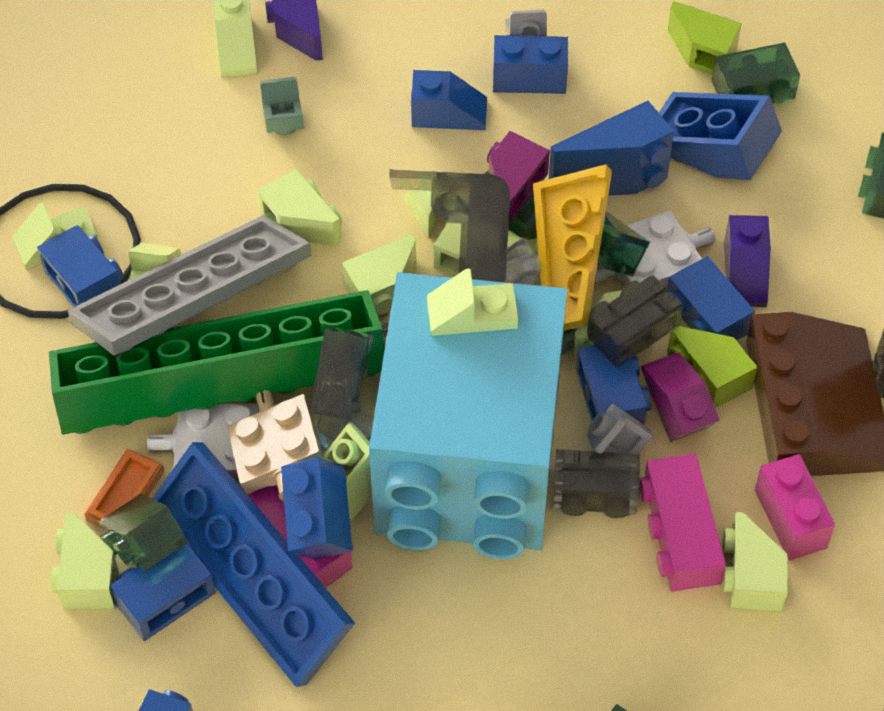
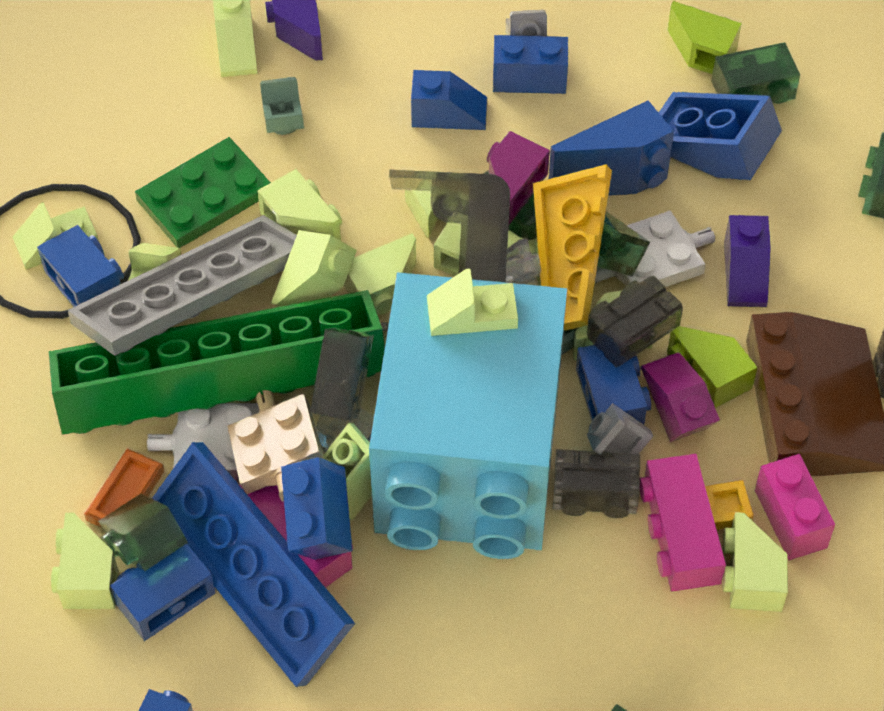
(202, 192): none -> green plate
(313, 269): none -> yellowish green slope
(710, 300): blue brick -> none
(726, 500): none -> yellow plate

